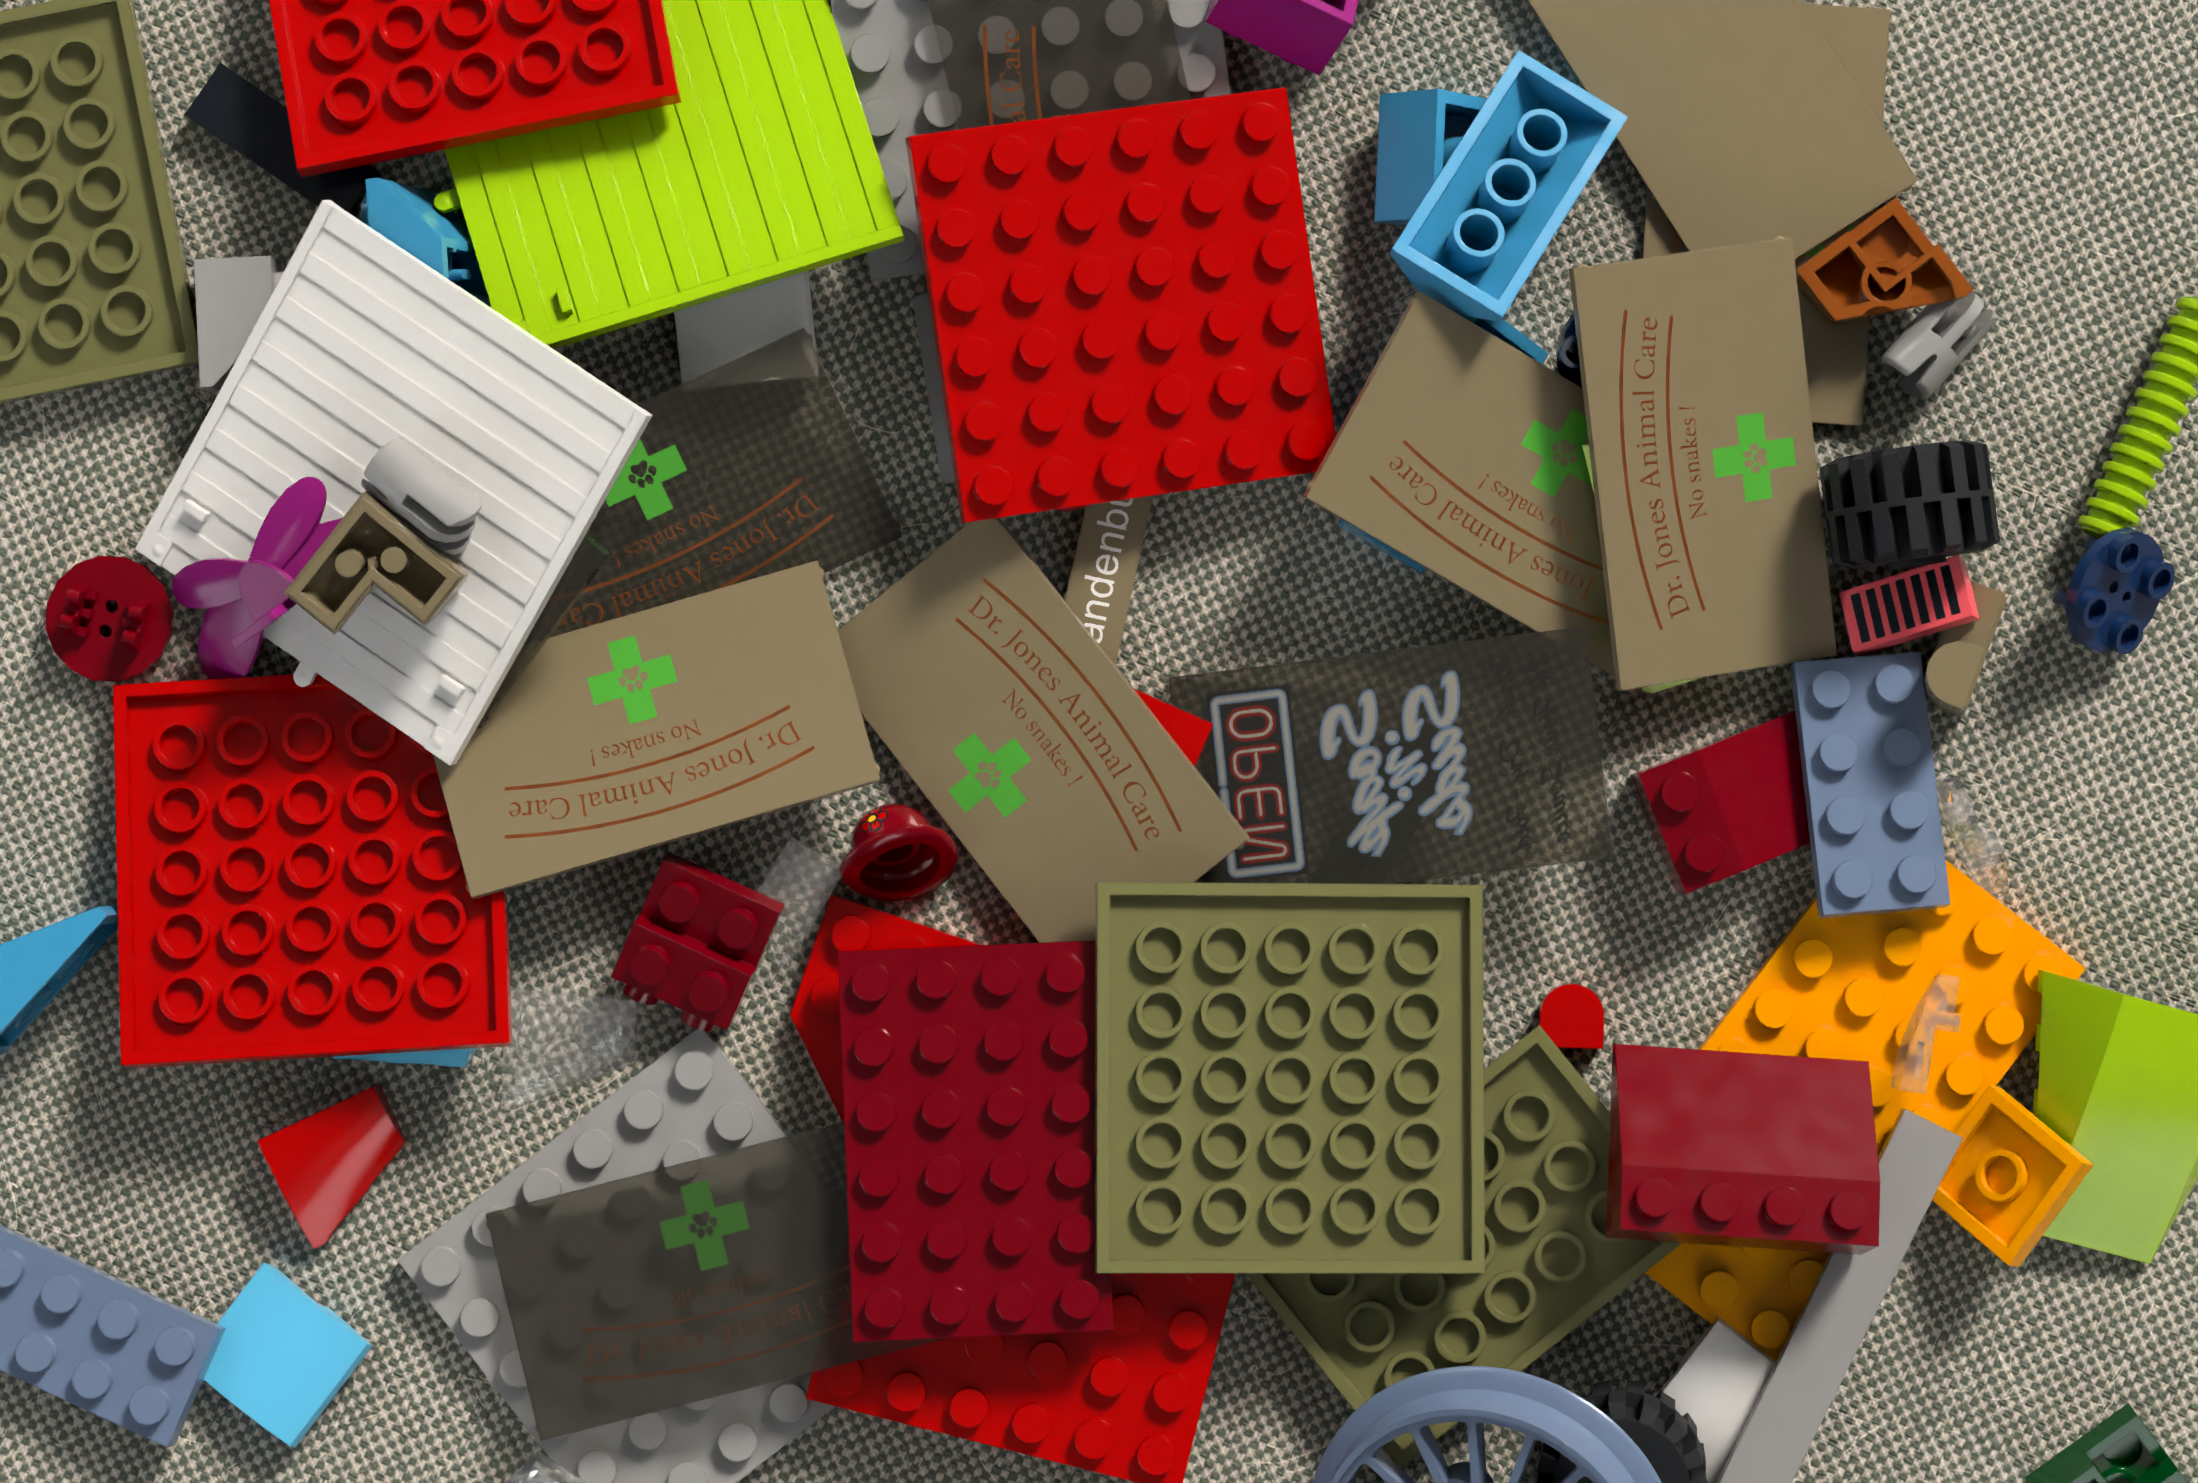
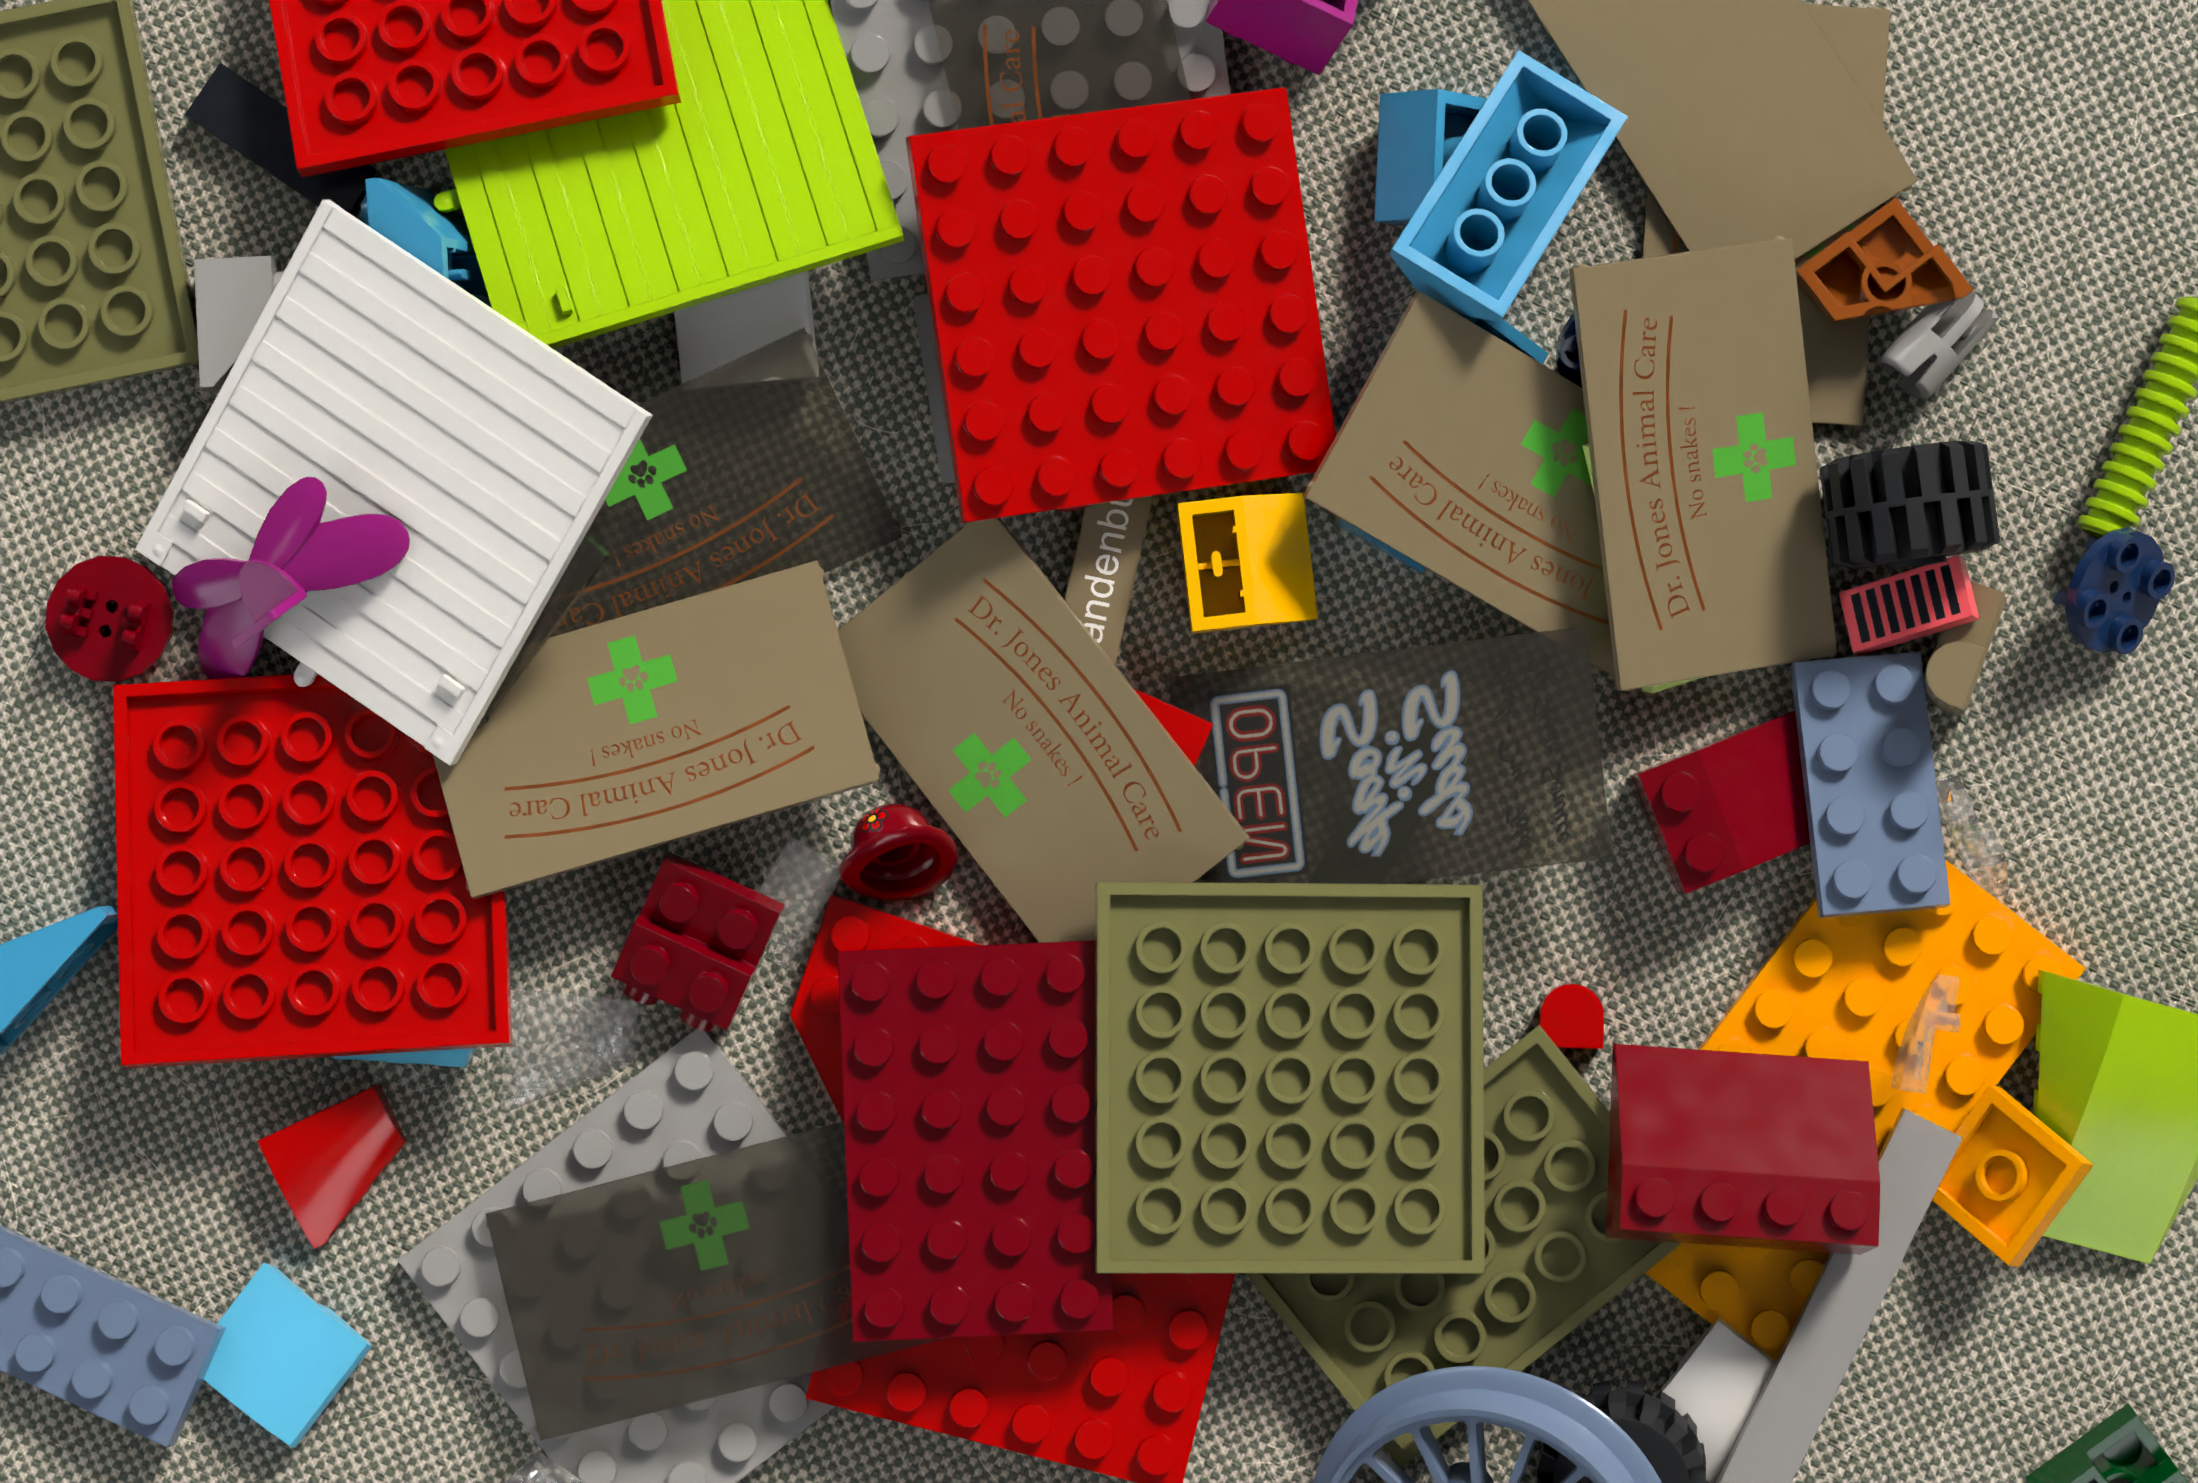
(369, 551): dark tan brick -> none
(423, 495): light grey arm -> none
(1246, 562): none -> yellow slope

